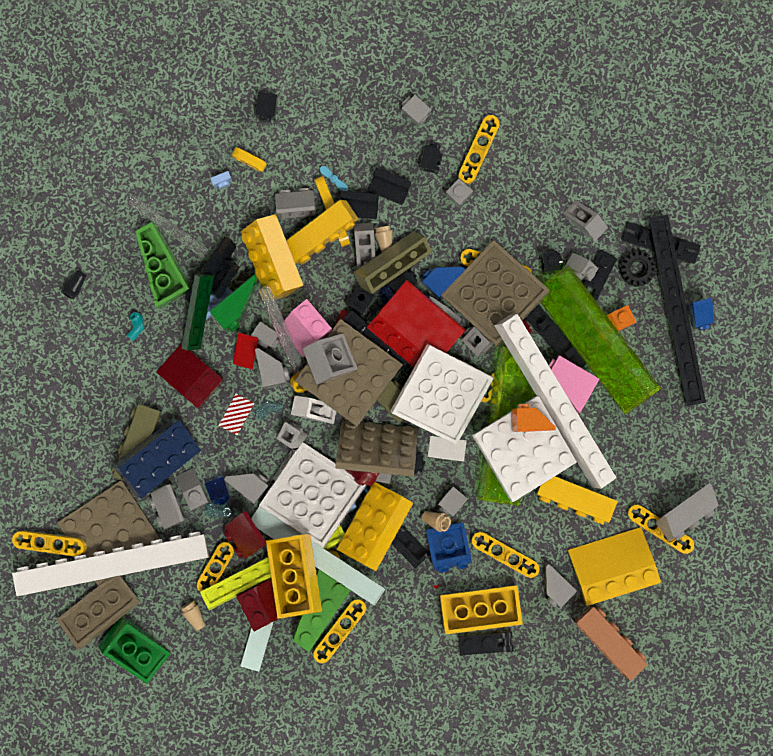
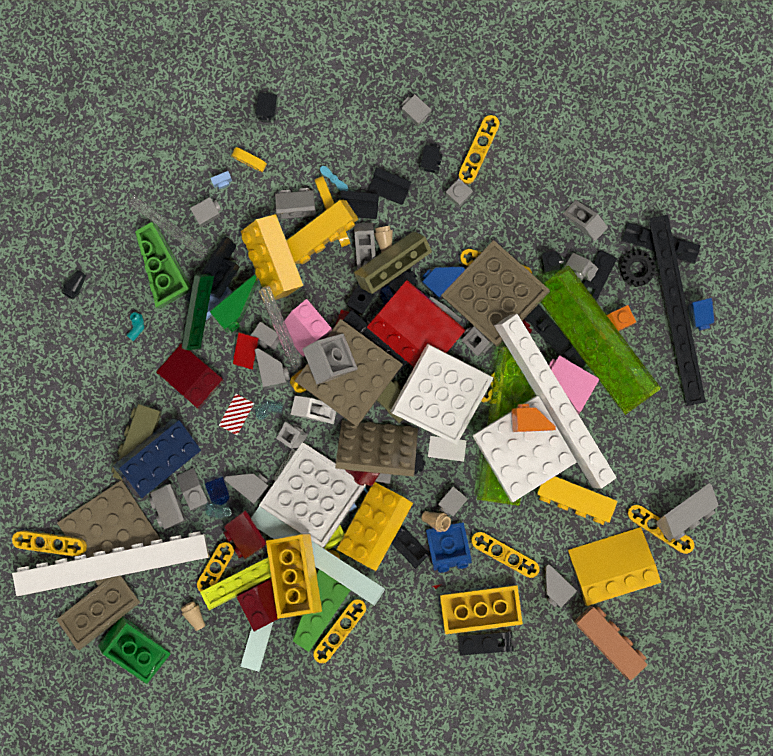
(206, 211): none -> light grey brick

